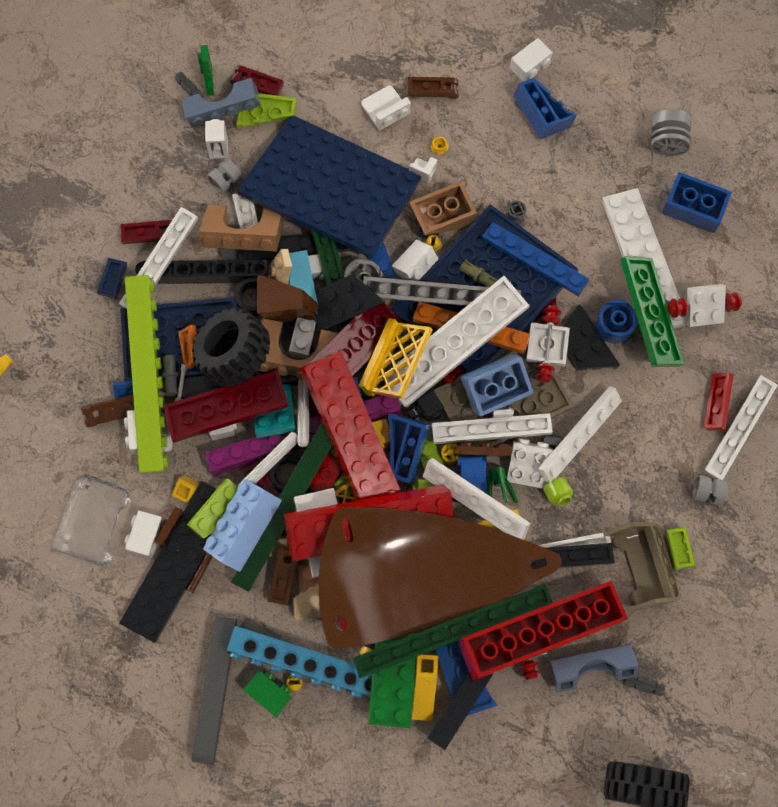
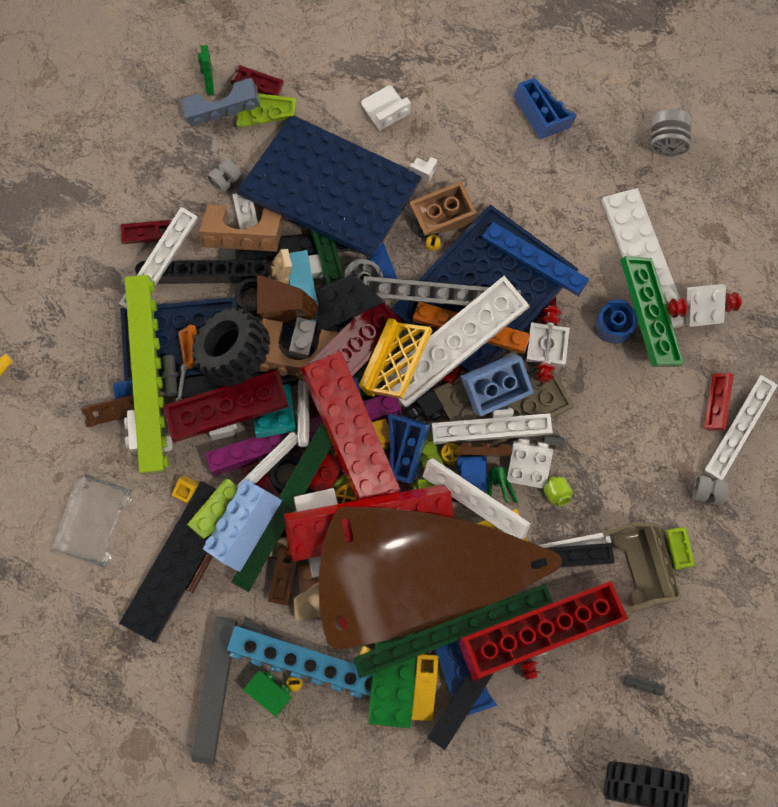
(112, 278): dark blue plate -> none
(143, 534): white brick -> none
(167, 526): reddish brown plate -> none
(187, 85): dark grey axle -> none
(216, 139): white brick -> none
(415, 261): white brick -> none
(433, 87): reddish brown plate -> none
(439, 141): yellow plate -> none
(477, 274): olive pin -> none
(517, 217): dark grey wheel -> none
(531, 60): white brick -> none
(580, 434): white plate -> none
(586, 345): black wing -> none
(616, 661): sand blue arch -> none
(697, 202): blue brick -> none

